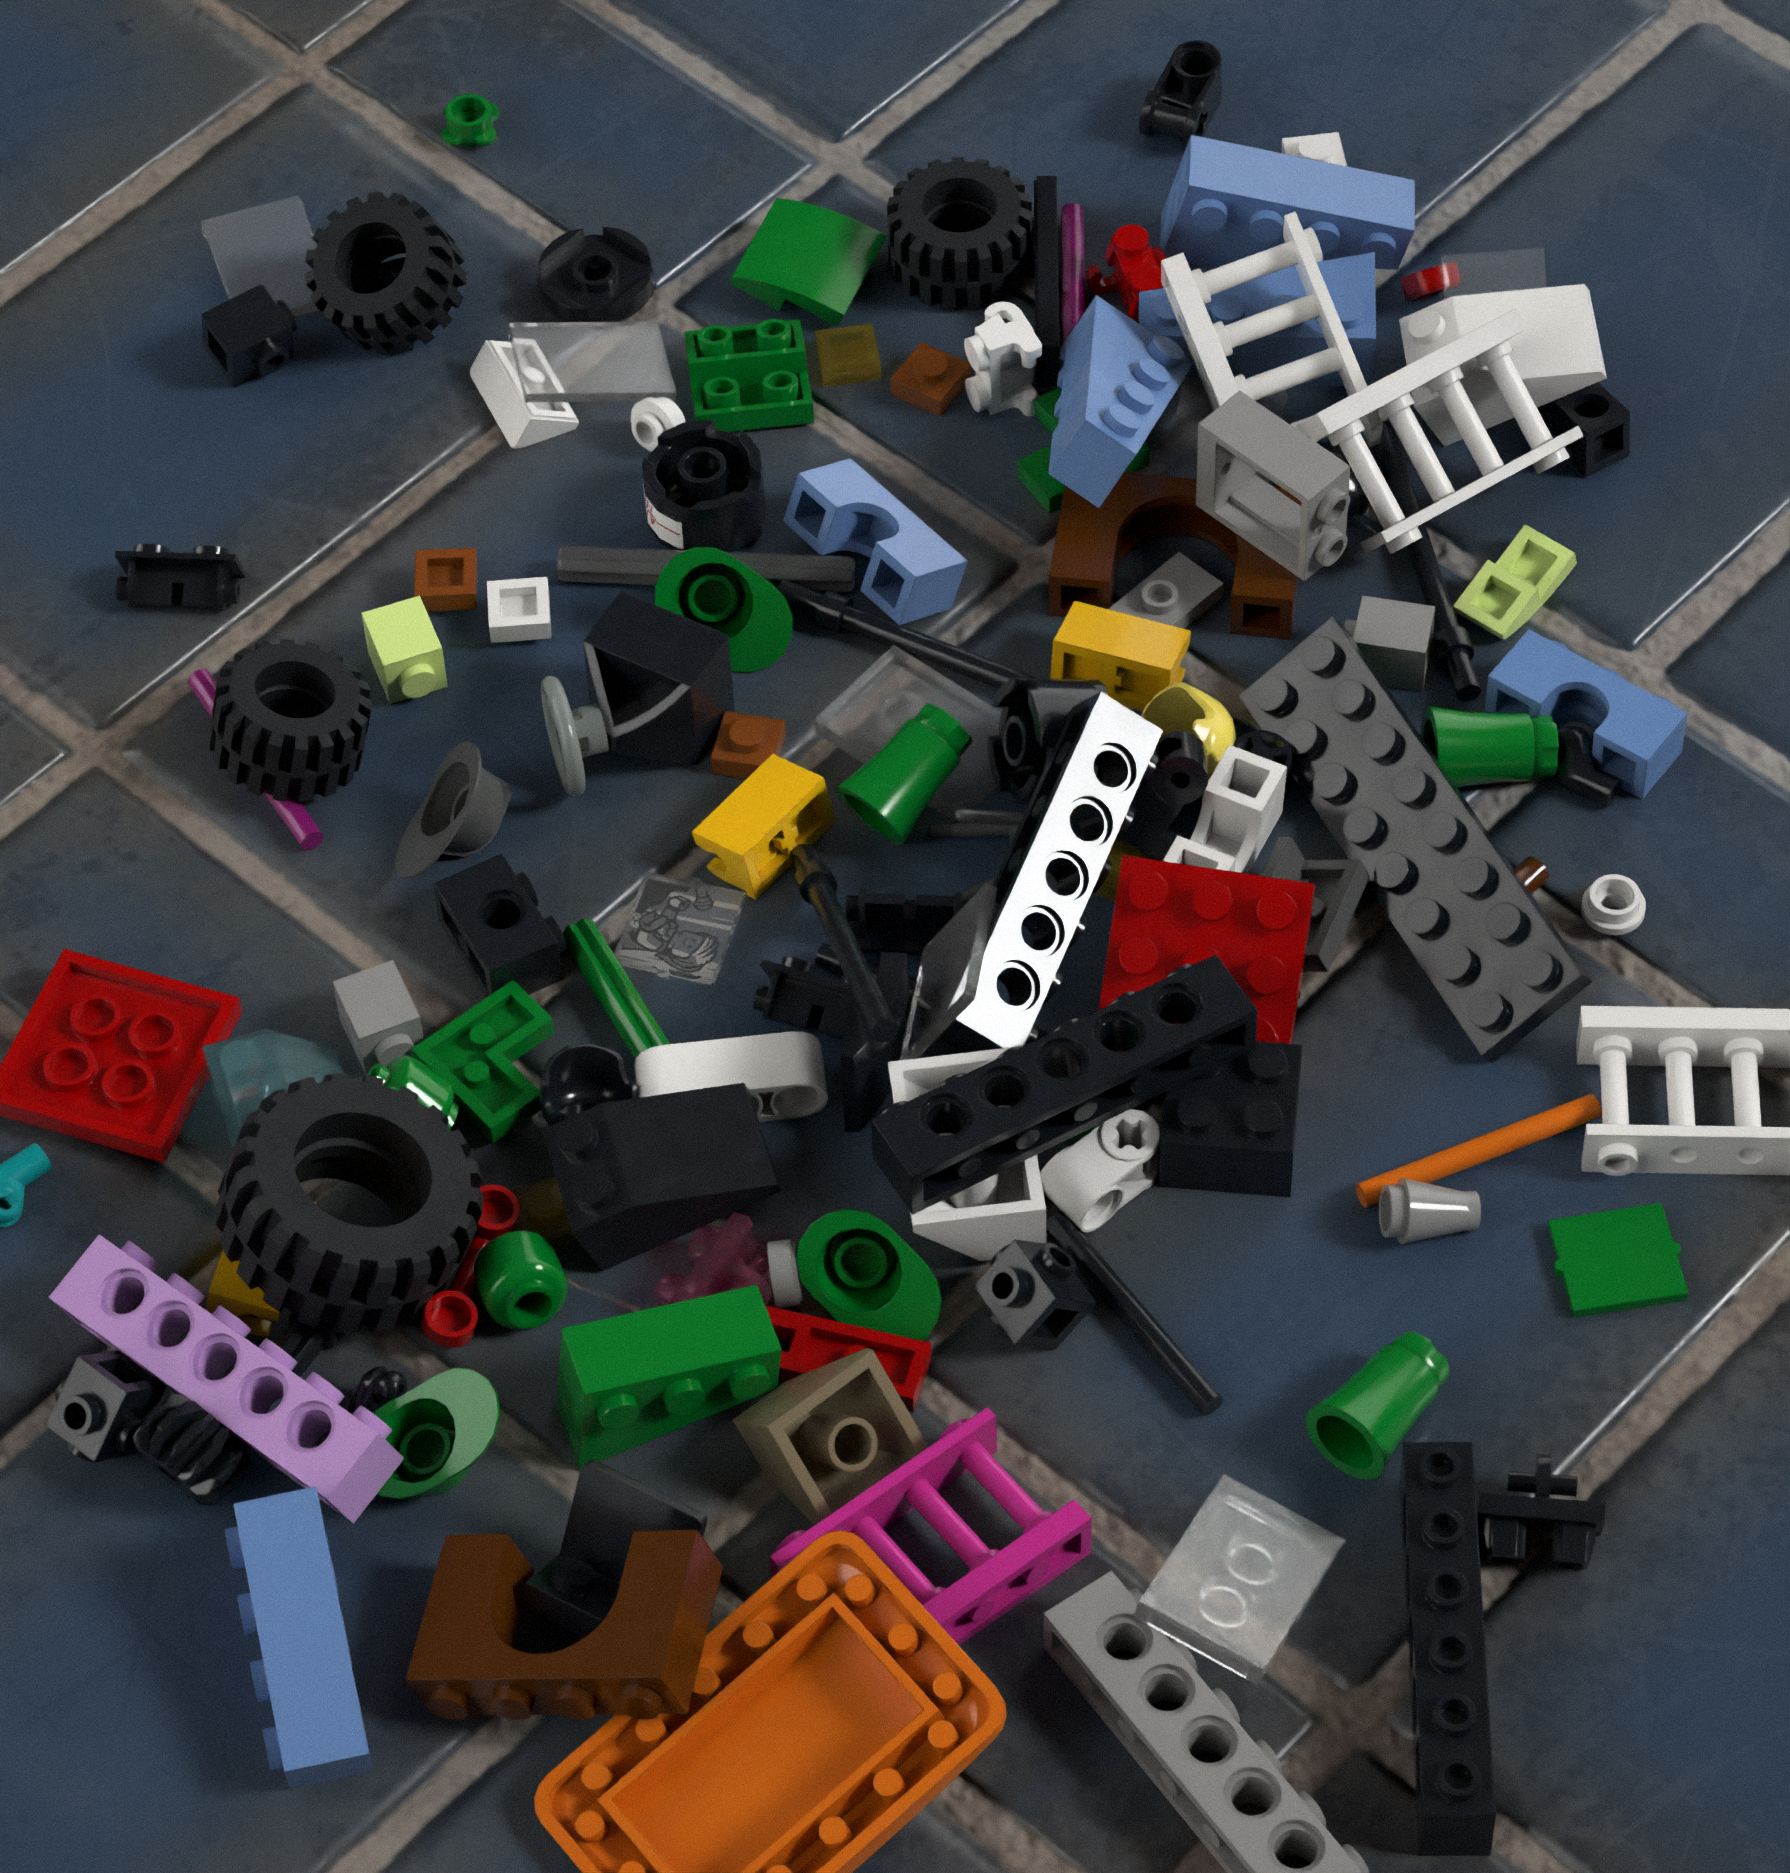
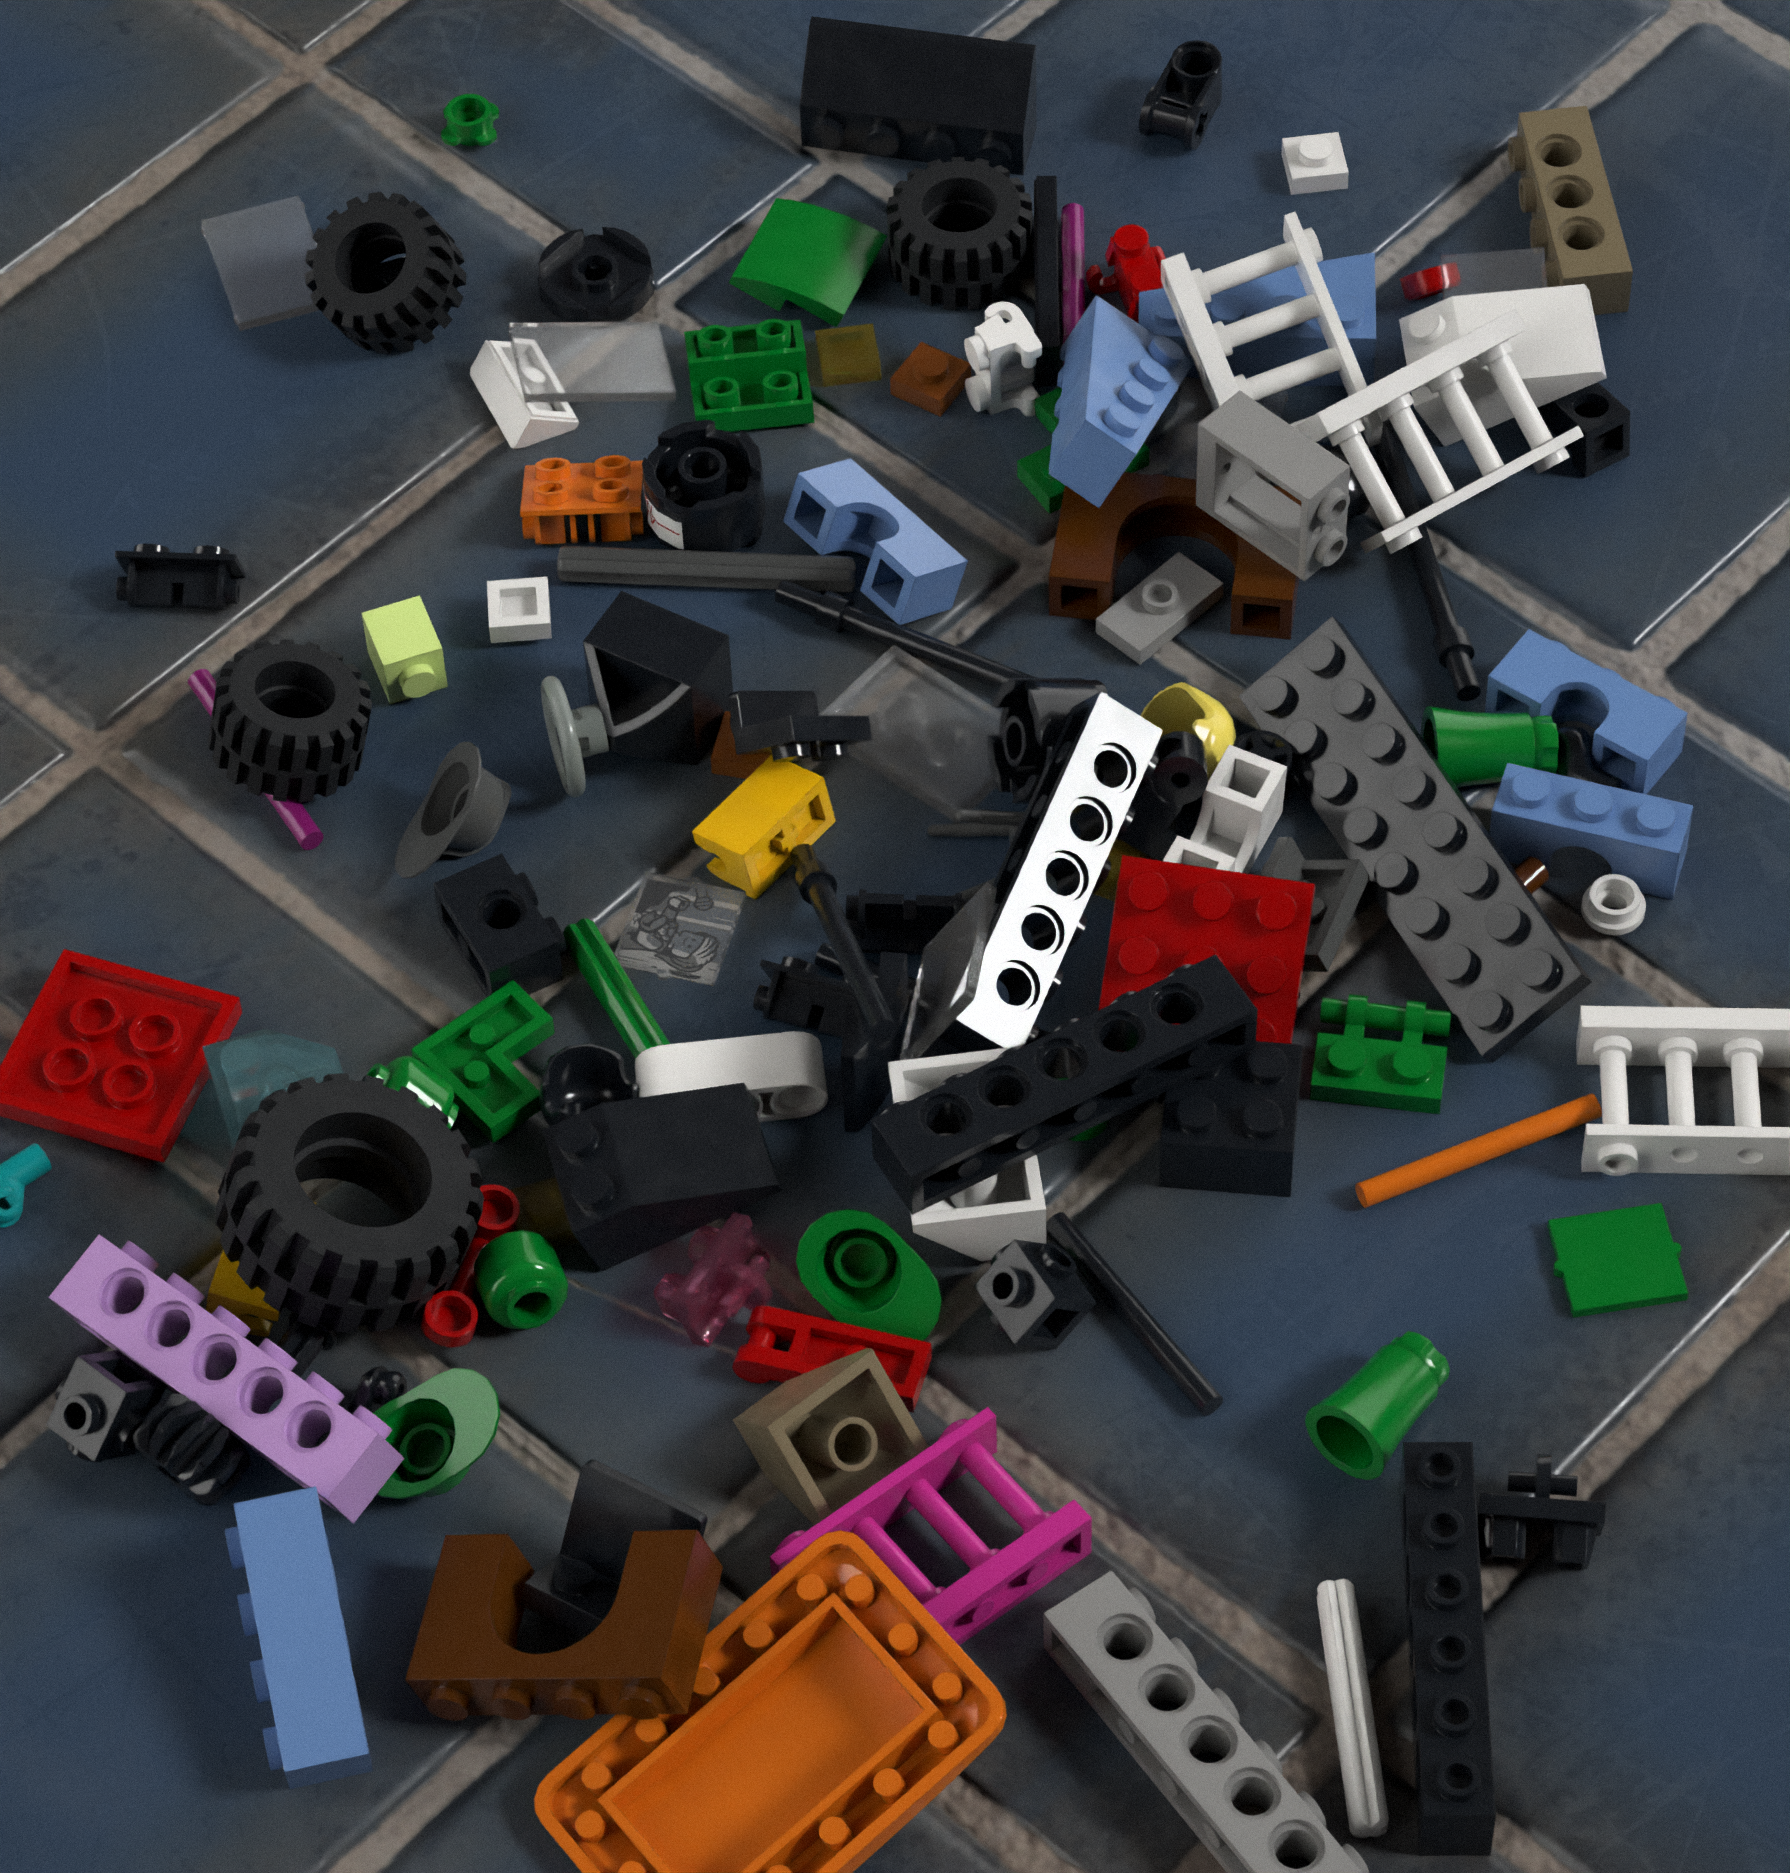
(249, 335): black brick -> none
(378, 1015): light grey brick -> none
(446, 578): dark orange plate -> none
(564, 488): none -> orange hinge
(652, 417): white plate -> none
(662, 1370): green wedge -> none
(731, 599): green piece -> none
(784, 1273): light grey tile -> none
(791, 727): none -> black bracket
(906, 773): green plant -> none
(917, 94): none -> black slope
(1104, 1169): white piece -> none
(1121, 651): yellow hinge -> none
(1235, 199): medium blue wedge -> none
(1239, 1579): clear tile -> none
(1352, 1709): none -> white axle
(1380, 1070): none -> green plate
(1395, 639): light grey brick -> none
(1425, 1211): light grey cone -> none
(1516, 585): yellowish green slope -> none
(1571, 205): none -> dark tan brick
(1631, 830): none -> medium blue arch

